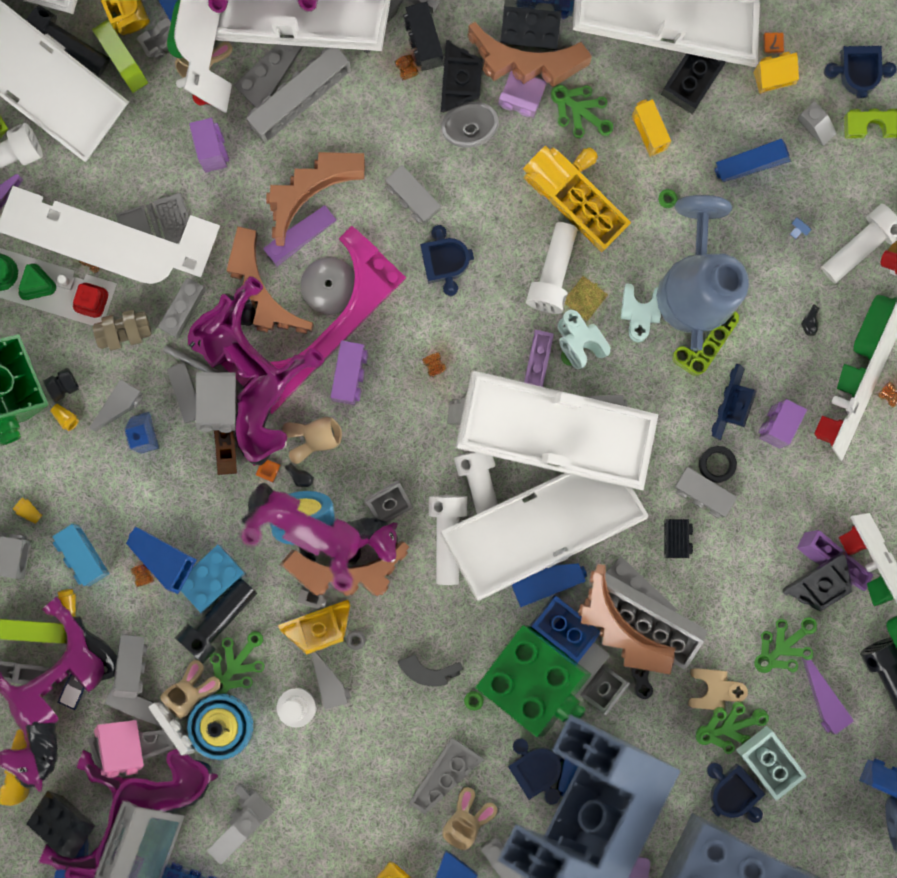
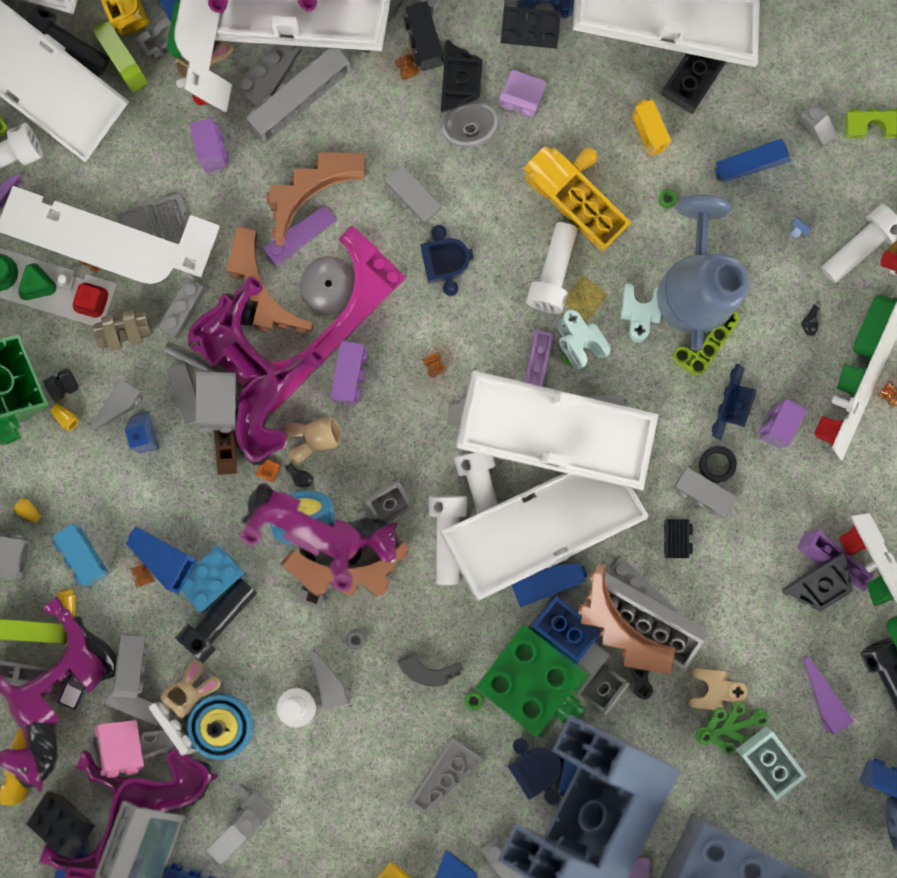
(235, 666): bright green plant -> none
(318, 628): yellow wing -> none
(463, 827): tan piece -> none
(527, 65): nougat arch -> none
(579, 108): bright green plant -> none
(734, 793): dark blue piece -> none
(773, 42): orange tile -> none
(777, 72): yellow slope -> none
(783, 647): bright green plant -> none
(860, 69): dark blue piece -> none

